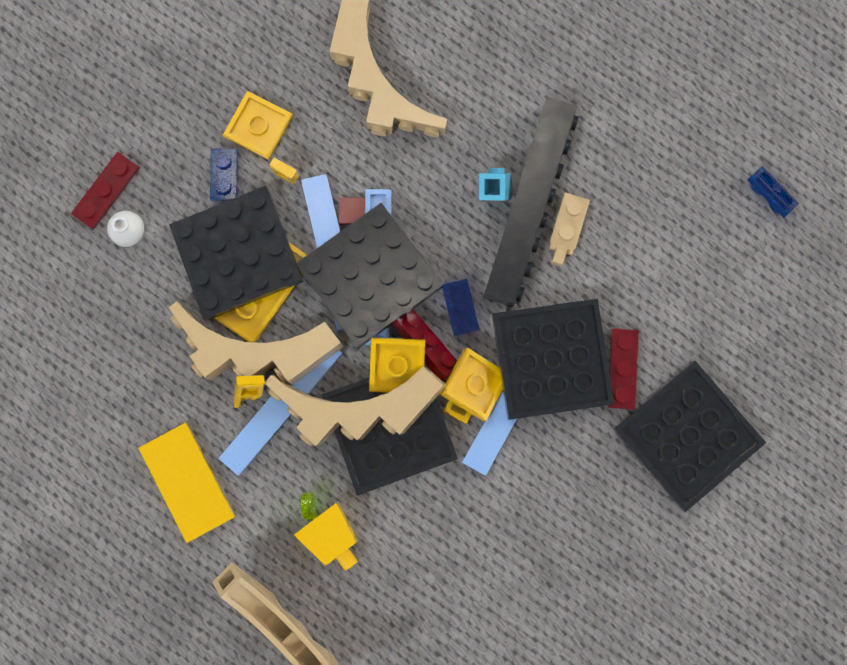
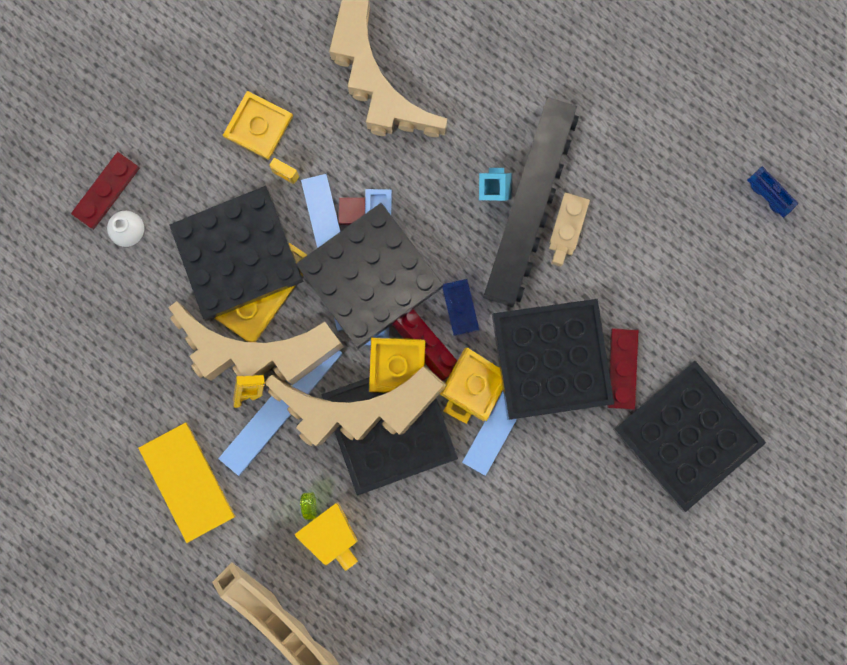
(223, 174): clear blue plate -> none

